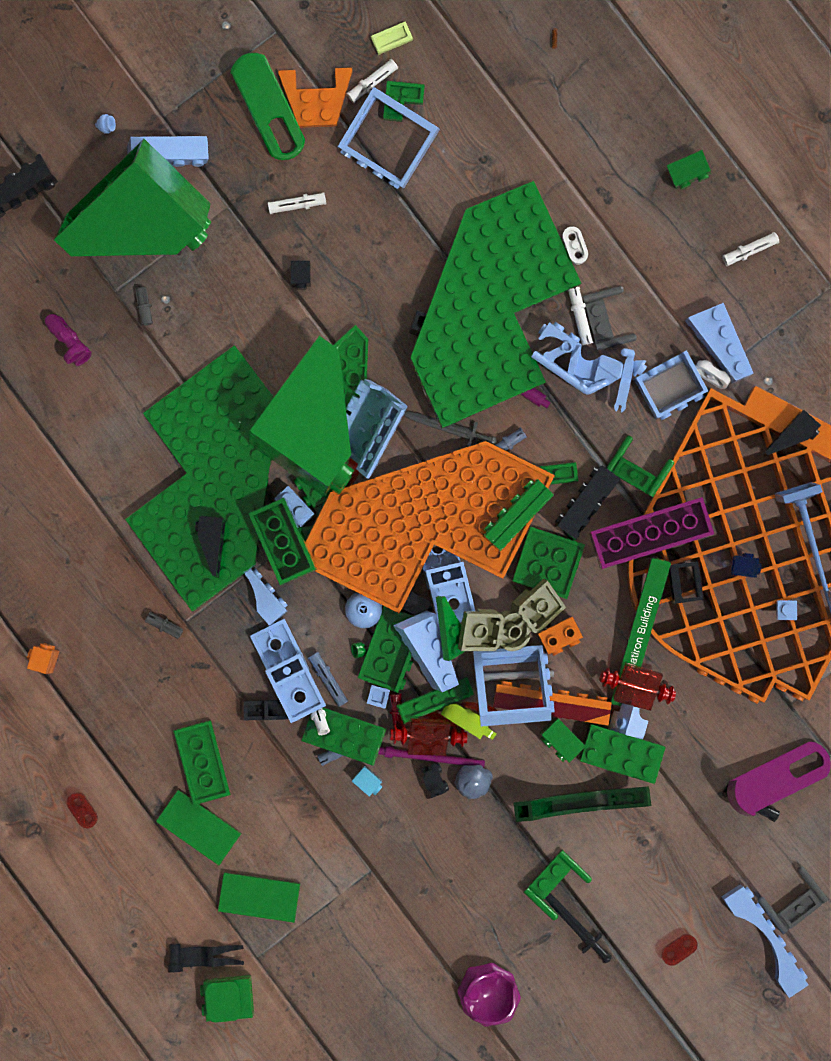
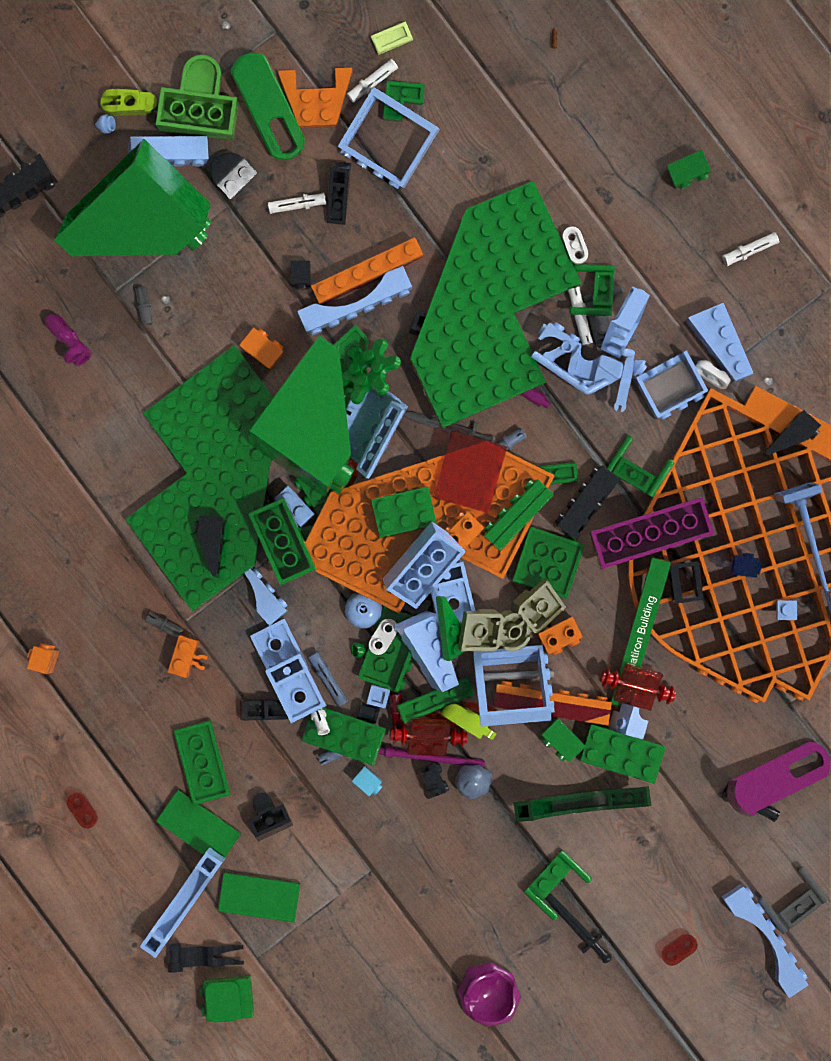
(144, 102): none -> lime piece
(182, 902): none -> light blue arch
(184, 657): none -> orange brick
(197, 105): none -> bright green brick
(231, 173): none -> slope
(262, 349): none -> orange brick
(268, 818): none -> black brick
(317, 316): none -> light blue arch
(338, 192): none -> black slope
(367, 271): none -> orange brick
(368, 713): none -> black bush
(375, 378): none -> green plate
(382, 636): none -> white plate
(403, 512): none -> green brick
(423, 565): none -> light blue slope
(465, 529): none -> orange brick
(470, 472): none -> clear red piece
(602, 290): none -> green plate
(625, 323): none -> light blue window

